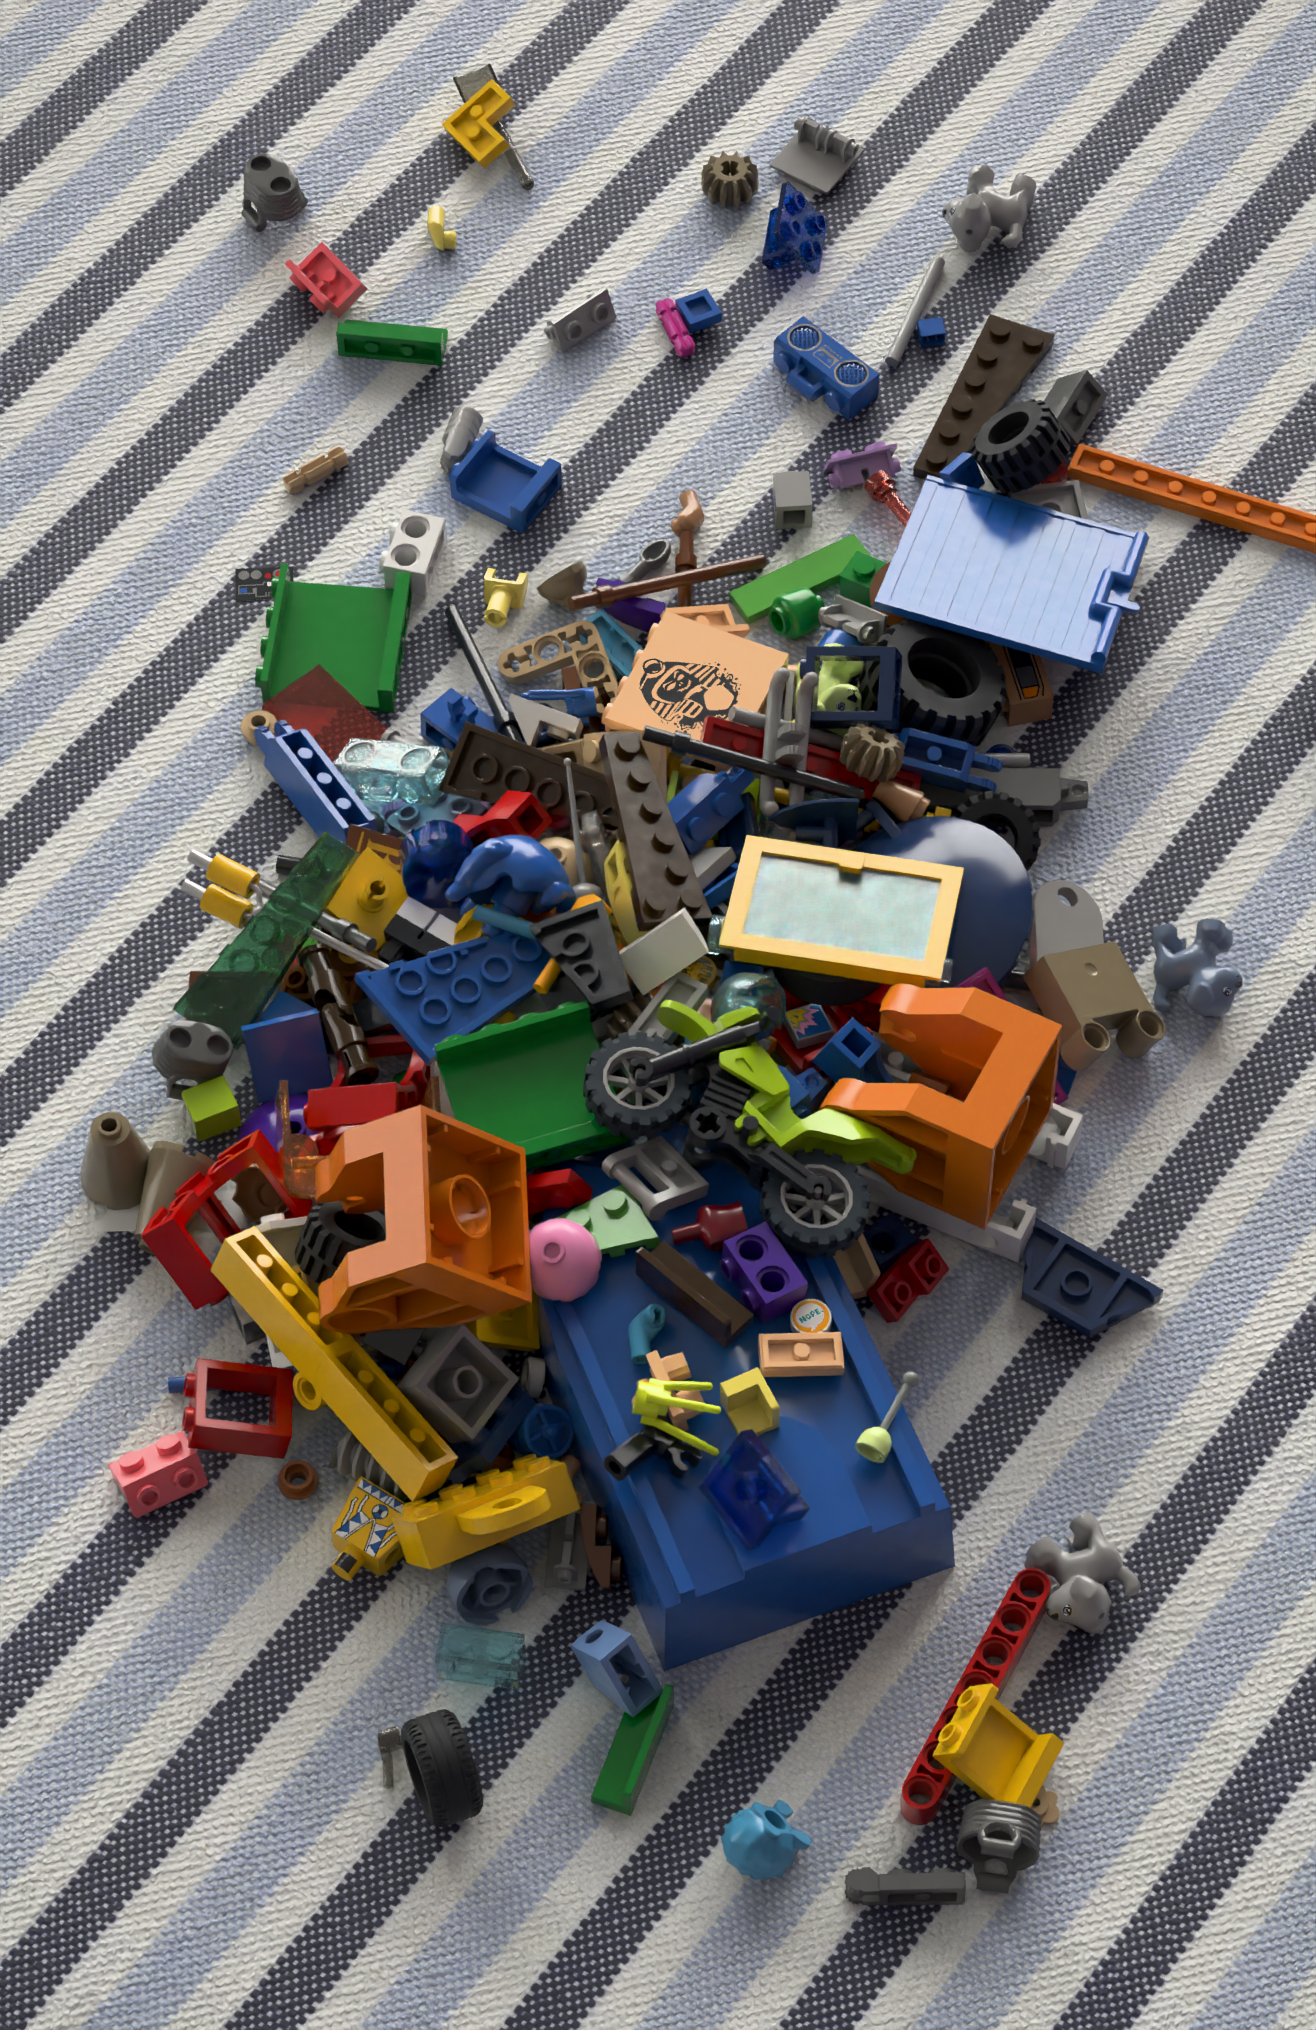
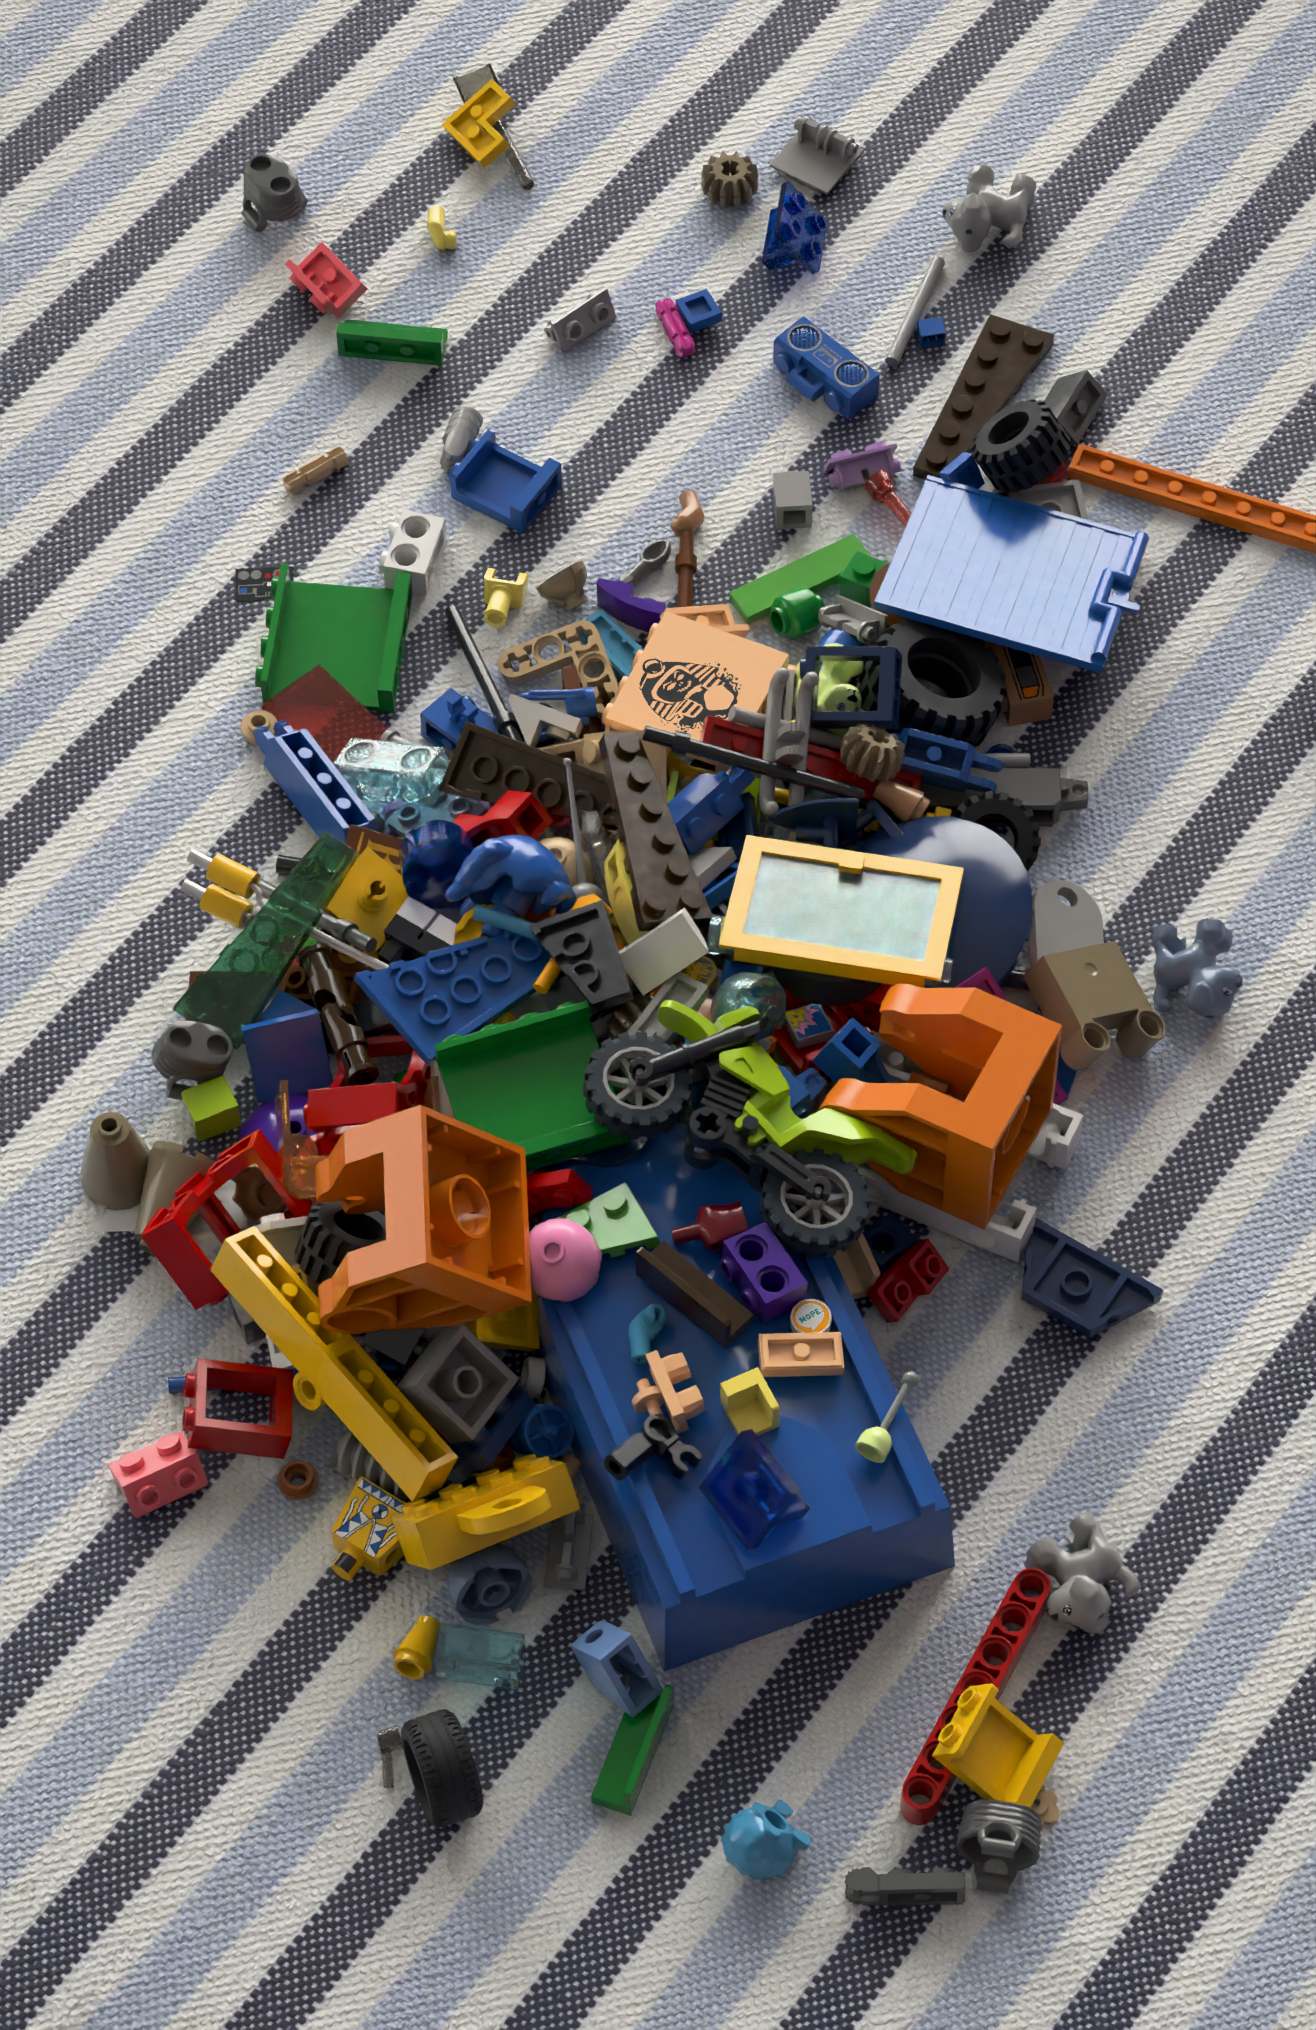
(417, 1650): none -> yellow cone
(602, 1559): reddish brown slope -> none
(605, 595): reddish brown bar -> none
(653, 1401): neon yellow plant -> none
(663, 1169): light grey plate -> none

